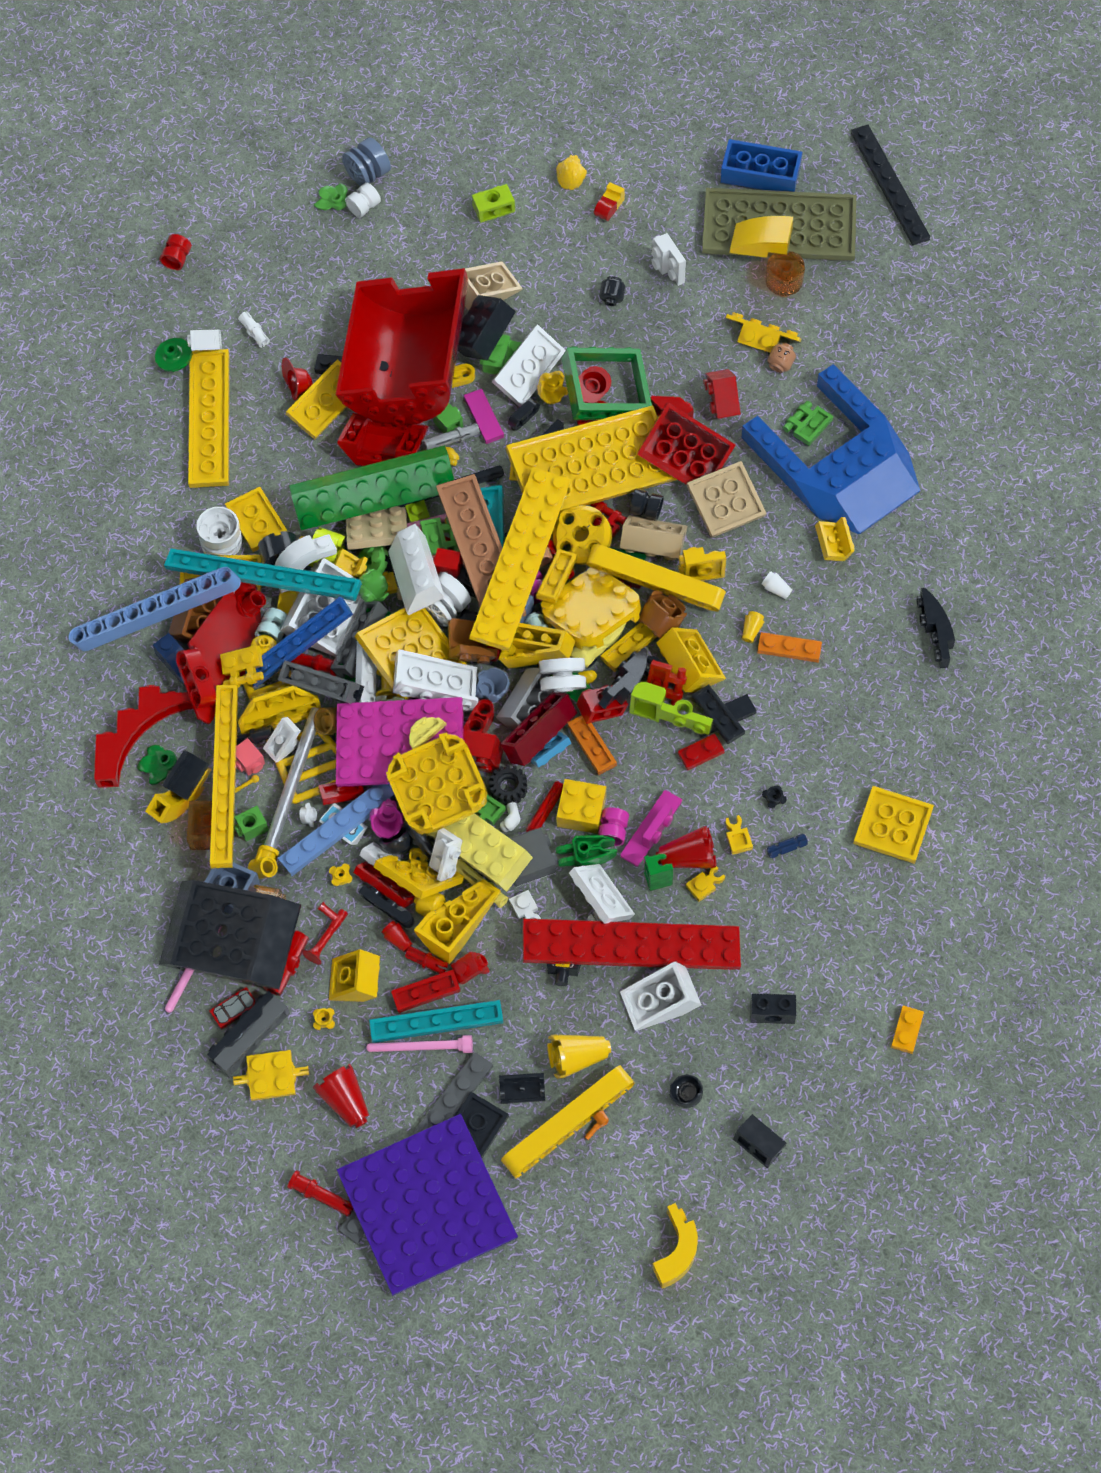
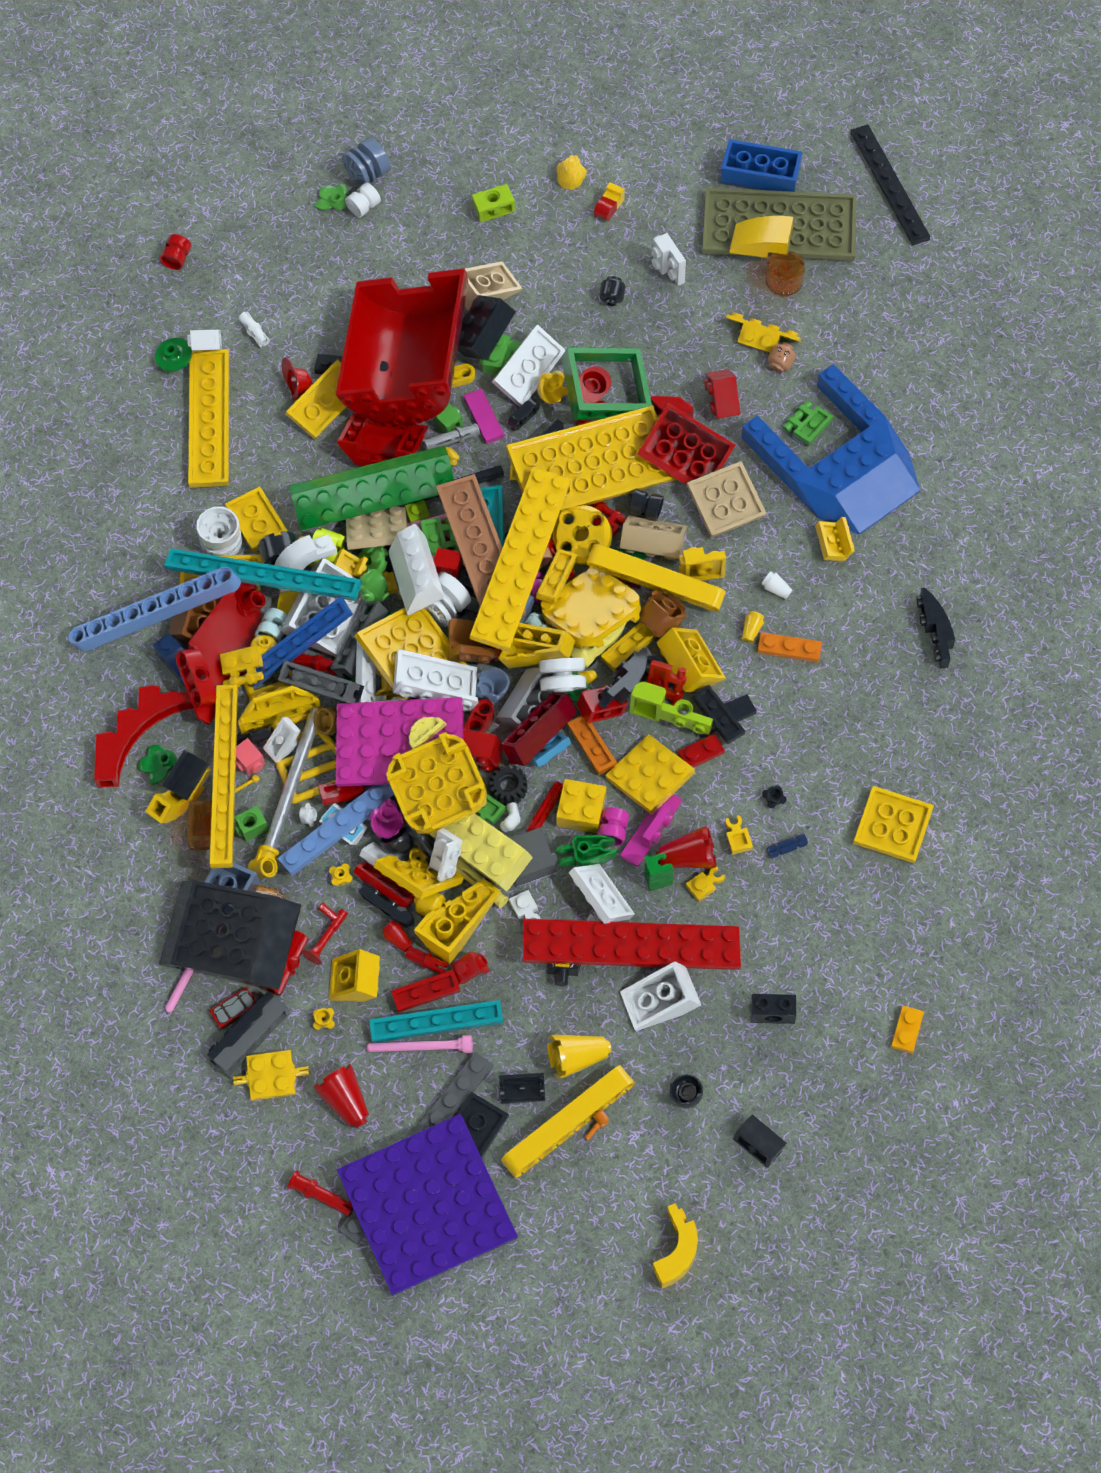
(650, 774): none -> yellow plate

